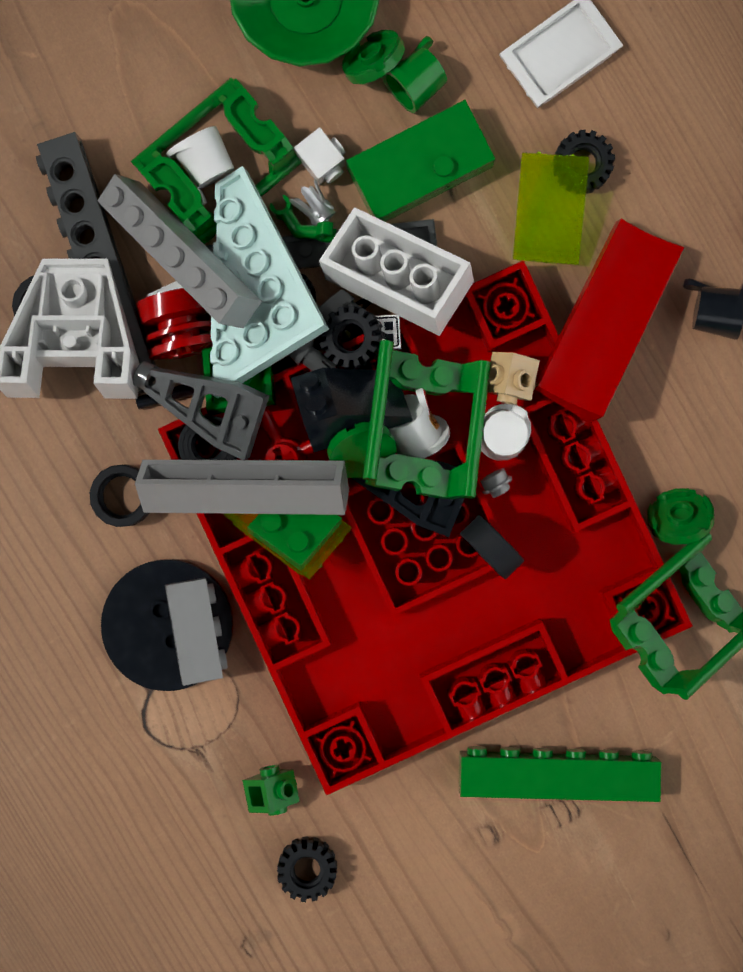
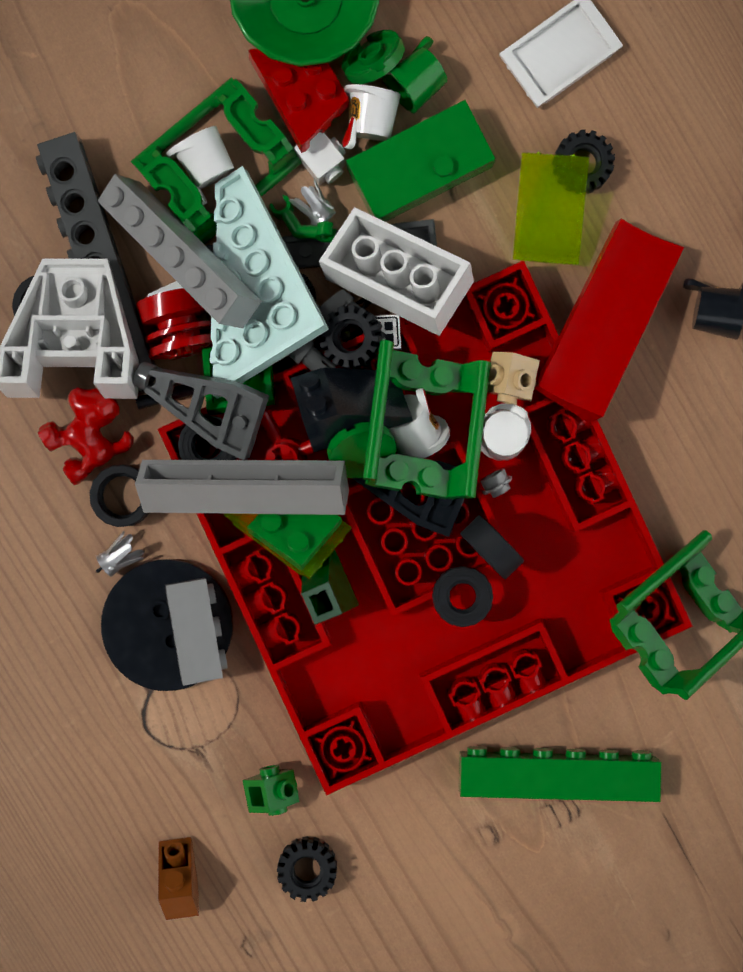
(84, 433): none -> red animal
(117, 555): none -> flat silver piece
(177, 879): none -> dark orange slope
(303, 95): none -> red wing
(328, 591): none -> dark green slope
(370, 113): none -> white hat
(468, 616): none -> black tyre
(680, 516): green tile -> none

